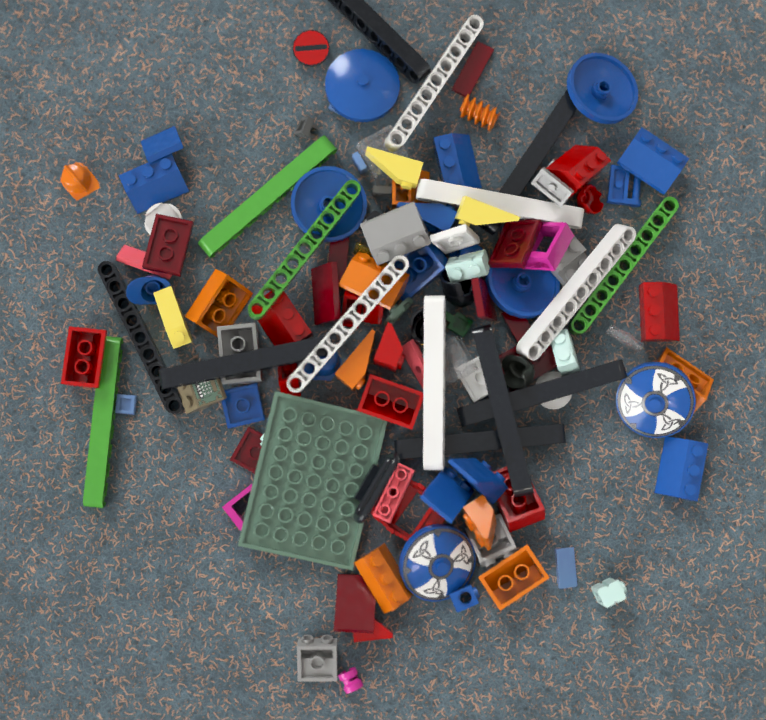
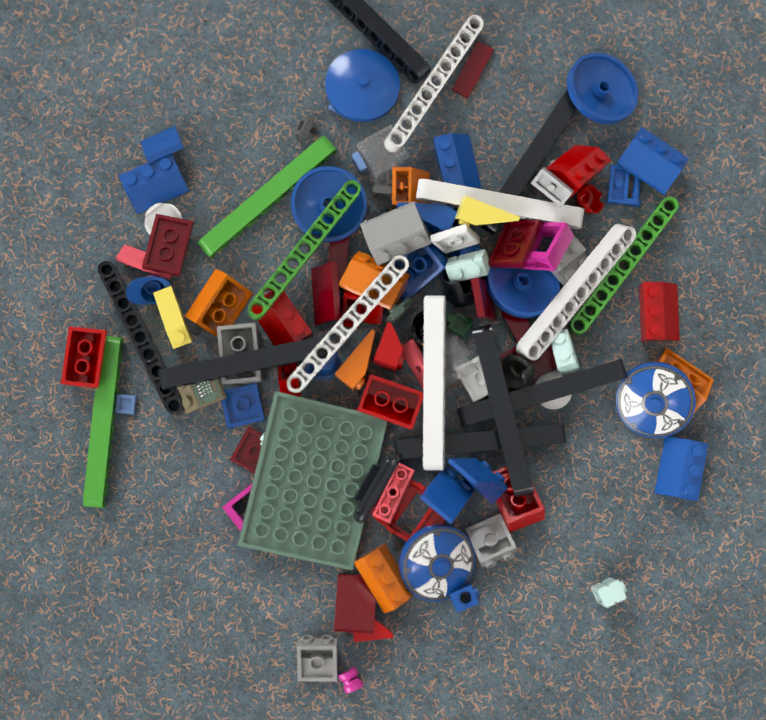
(78, 180): orange piece -> none
(311, 48): red piece -> none
(362, 248): clear yellow slope -> none
(398, 168): light yellow slope -> none
(479, 113): orange piece -> none
(481, 518): orange slope -> none
(513, 577): orange slope -> none
(565, 567): medium blue slope -> none
(625, 338): clear pin -> none

